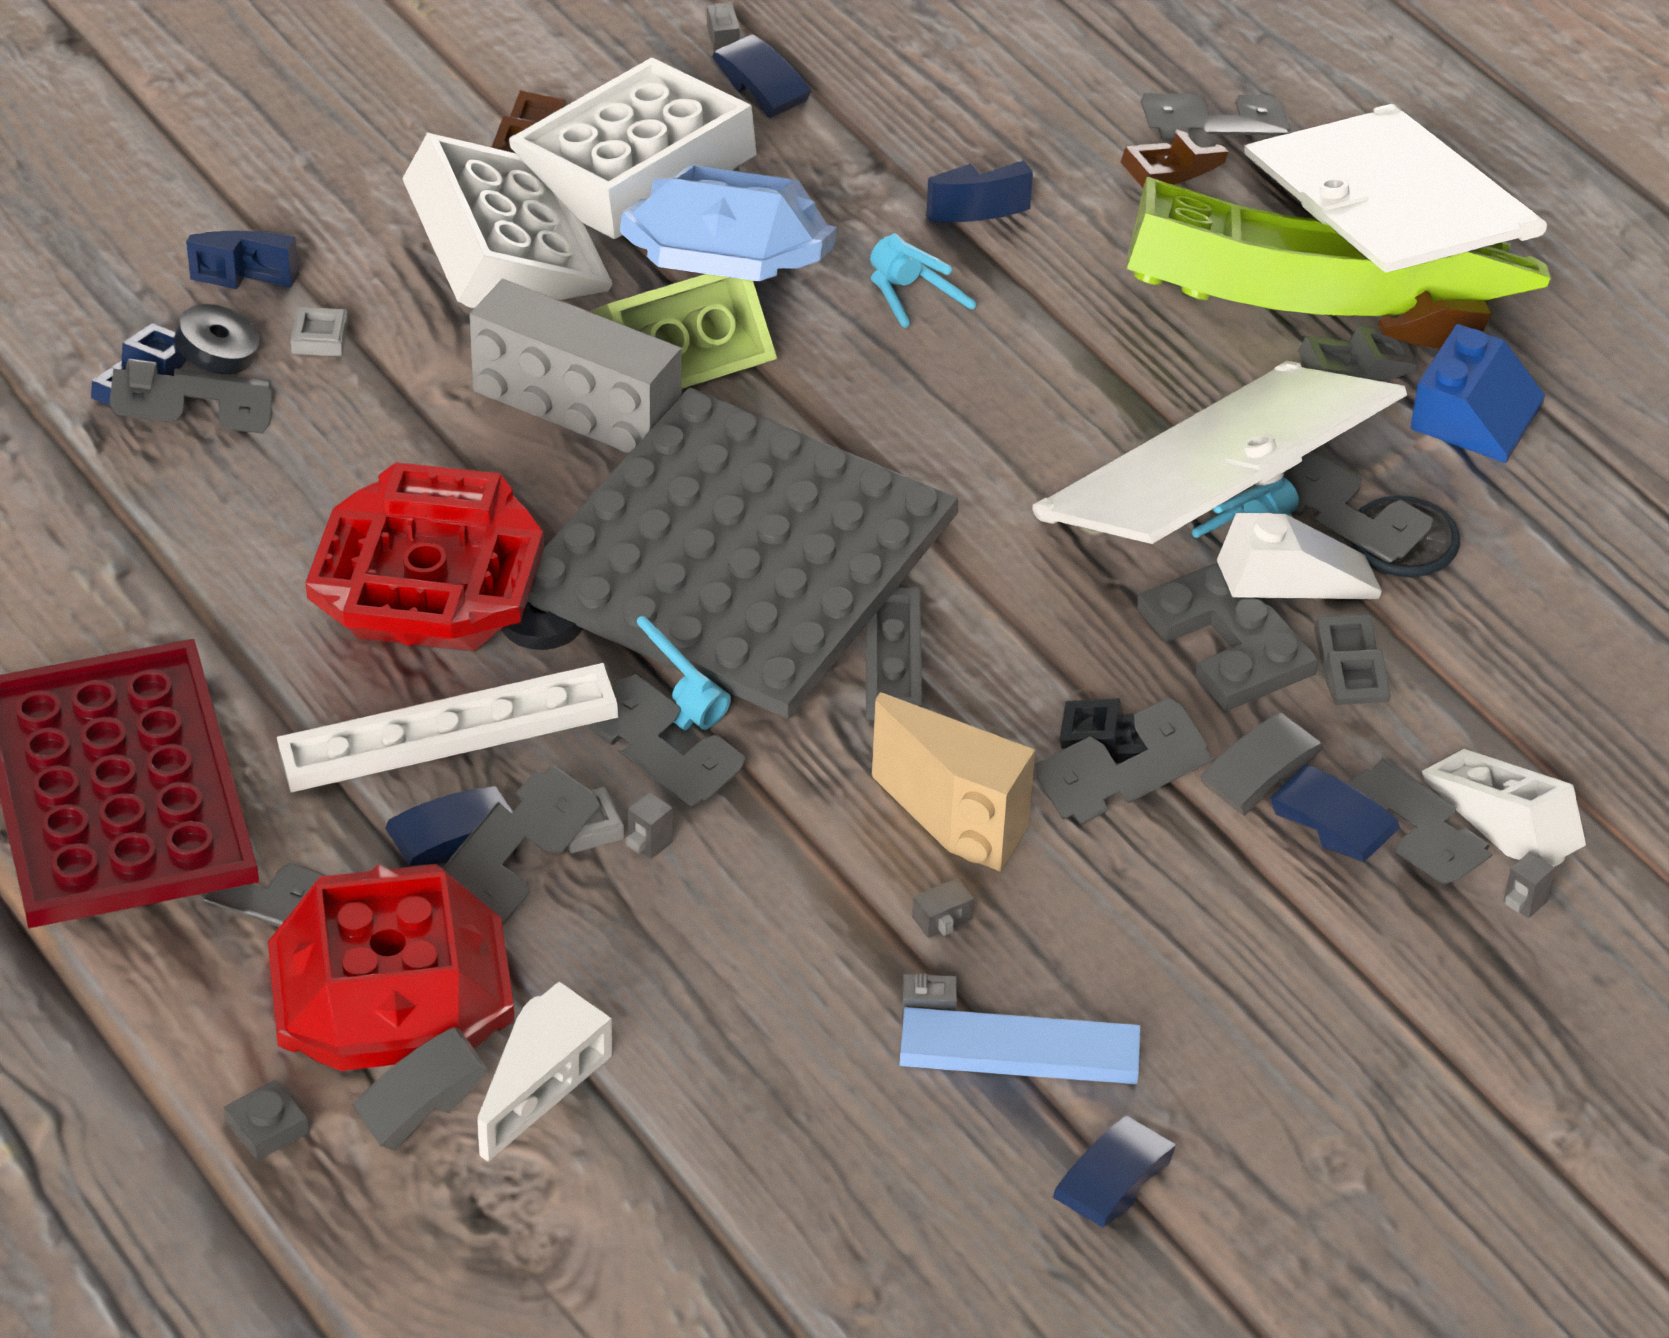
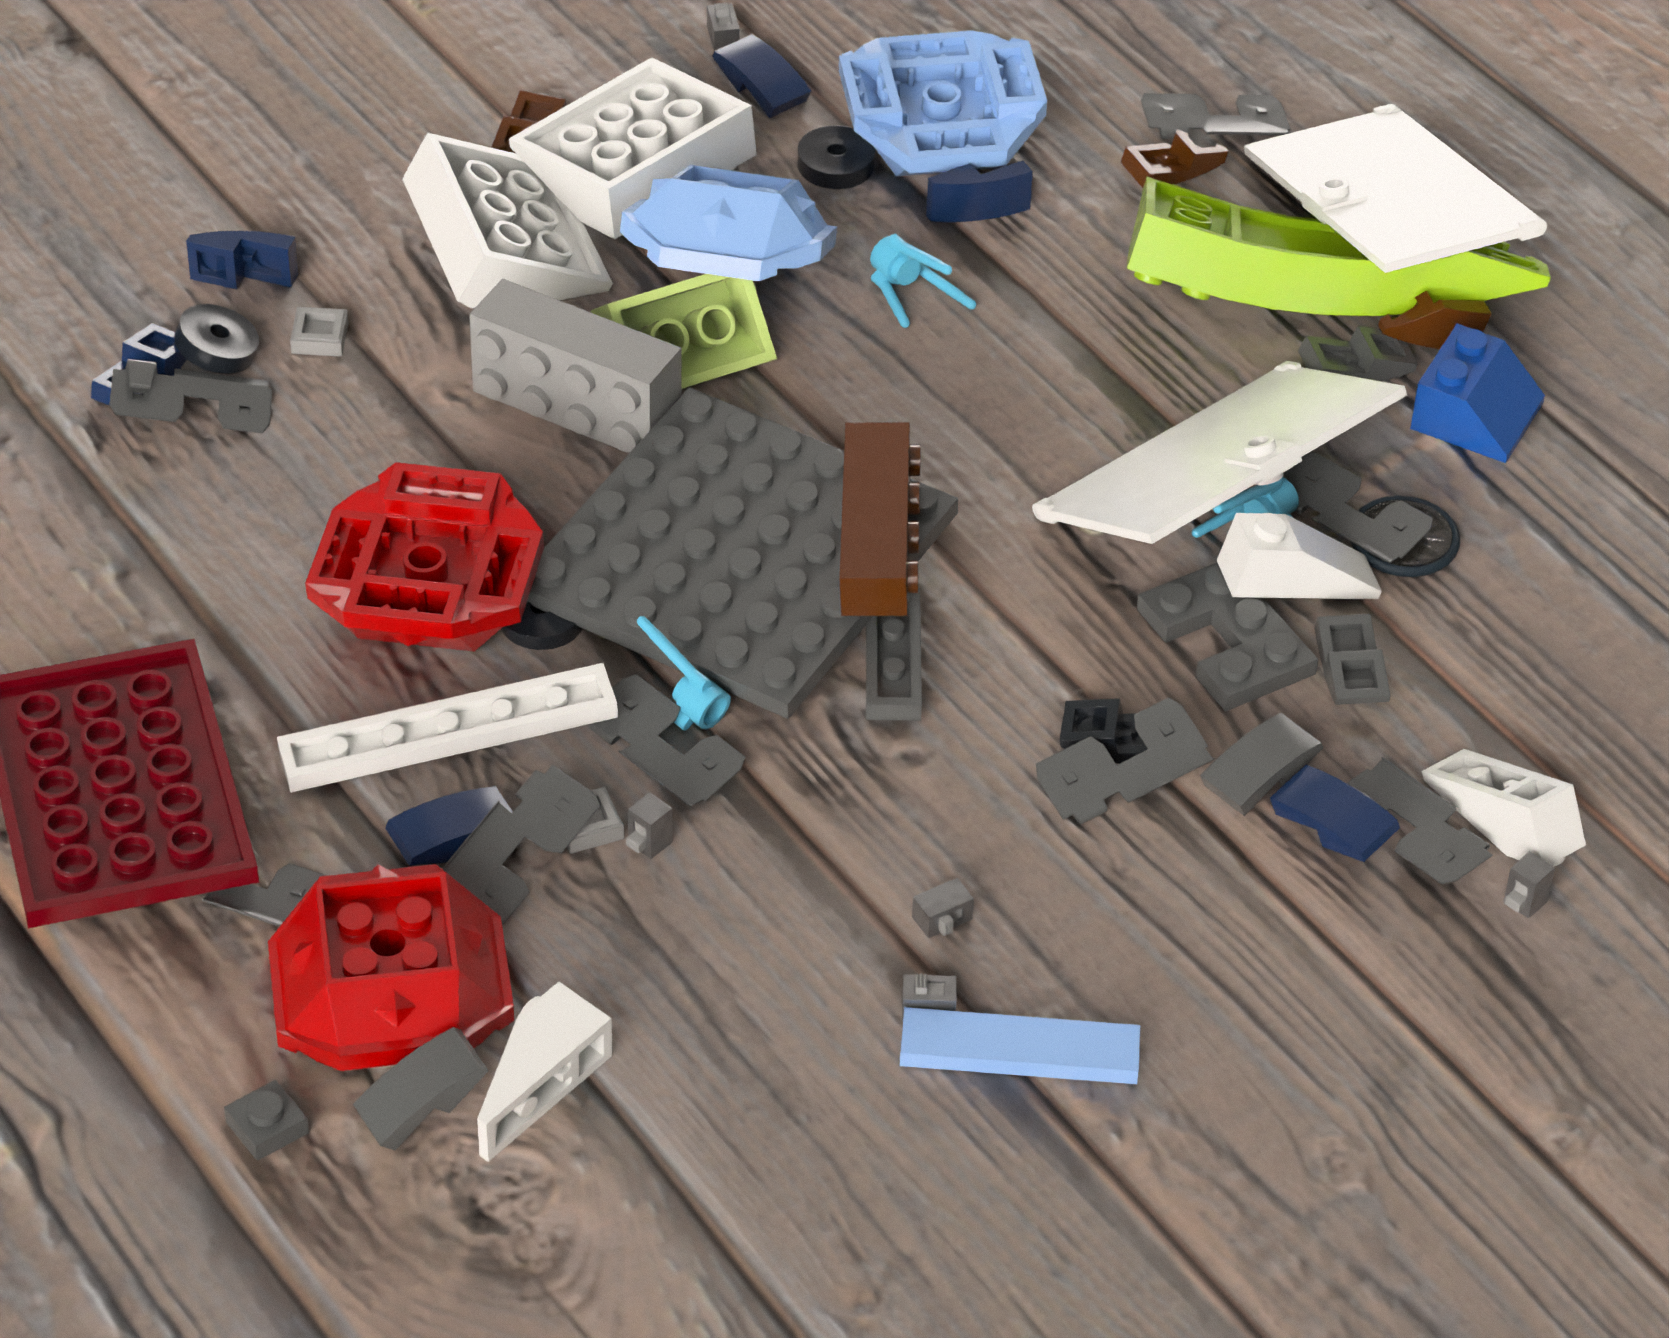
(835, 157): none -> black piece
(876, 519): none -> reddish brown brick
(943, 99): none -> light blue piece
(954, 779): tan slope -> none
(1112, 1171): dark blue slope -> none

